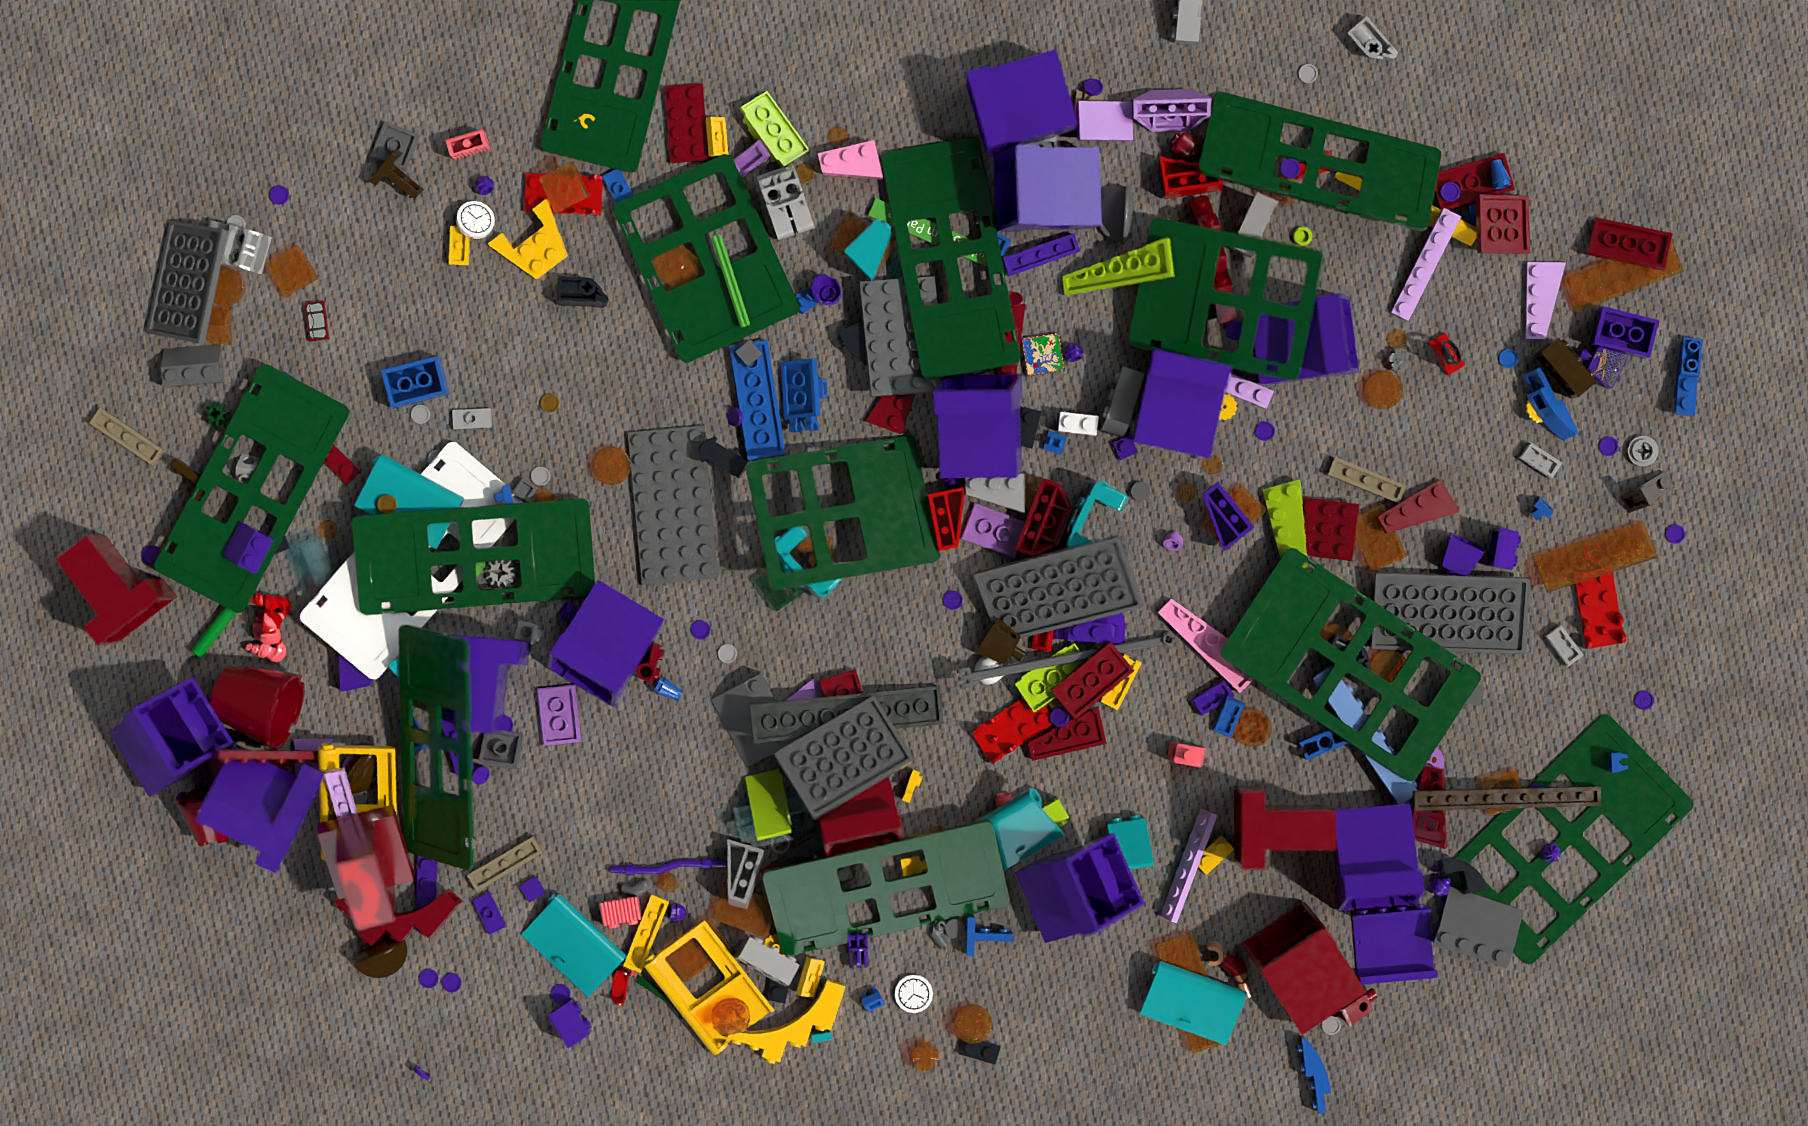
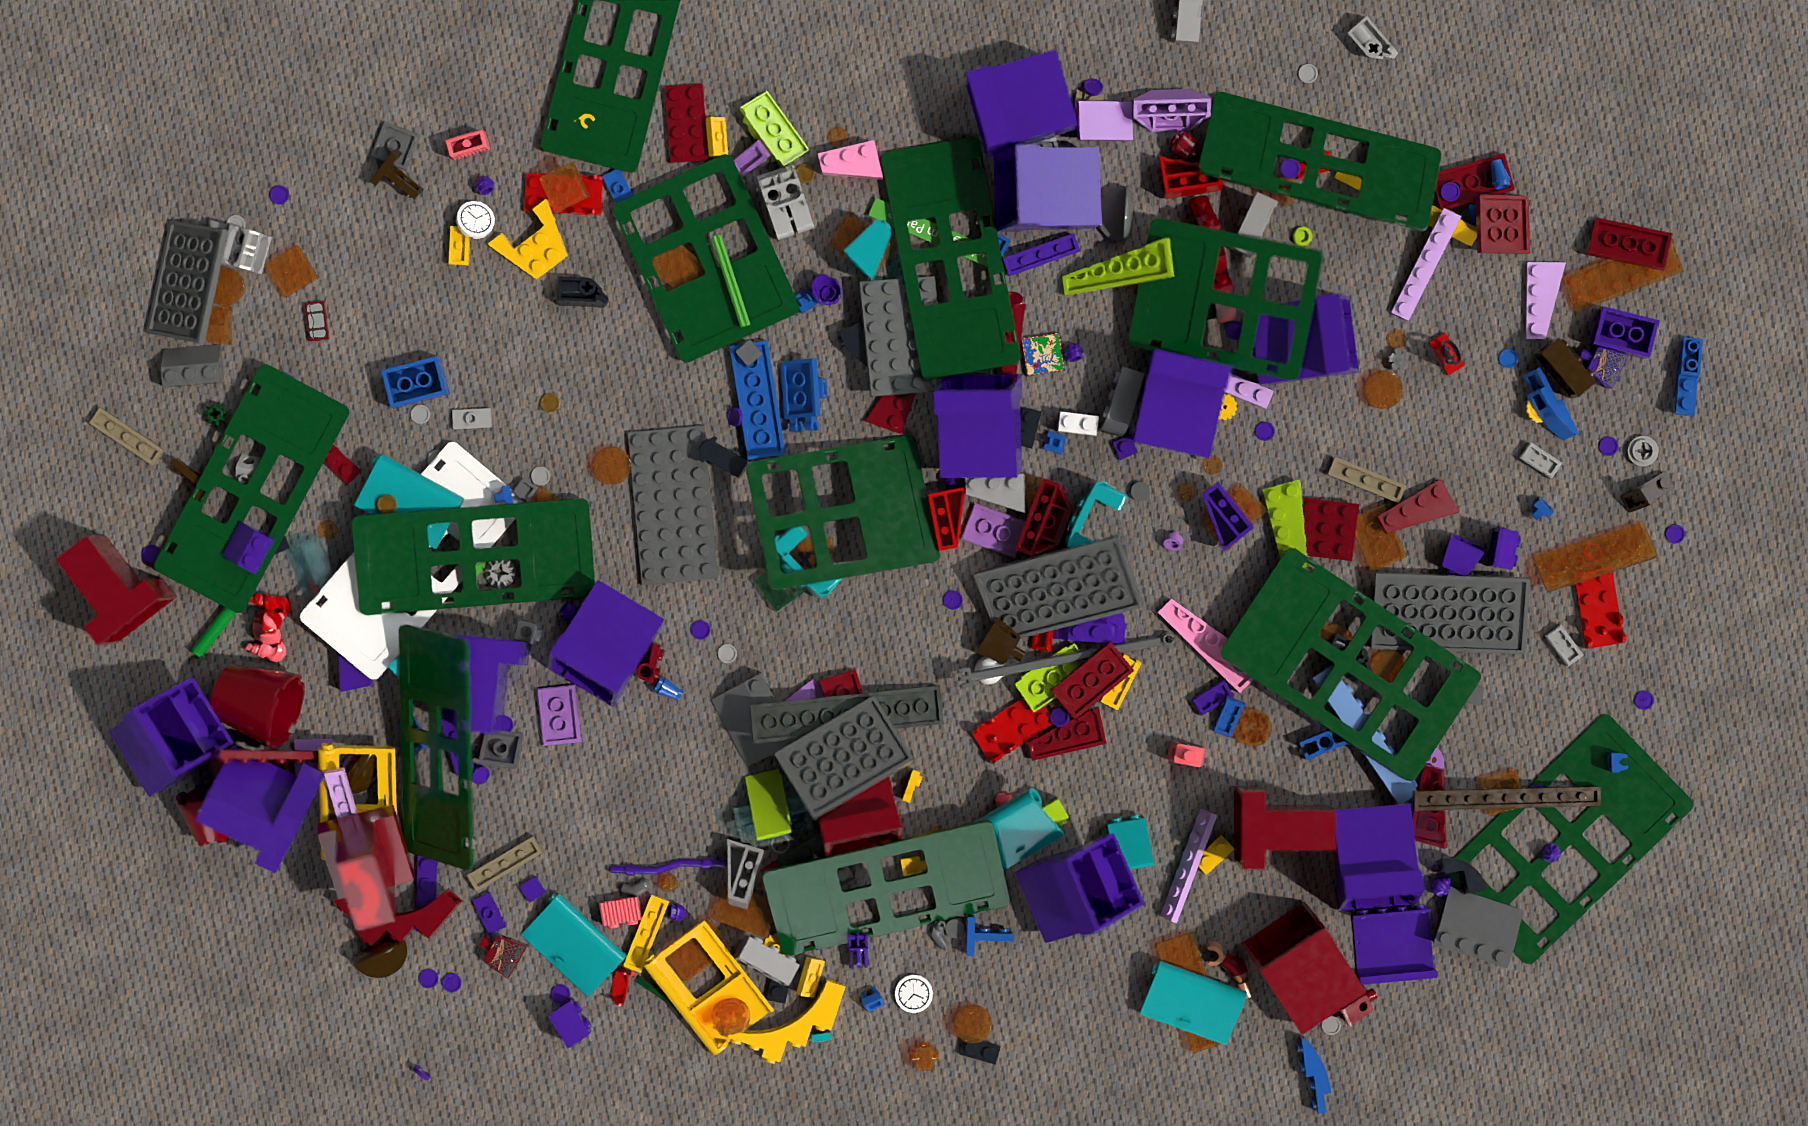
(503, 953): none -> torso

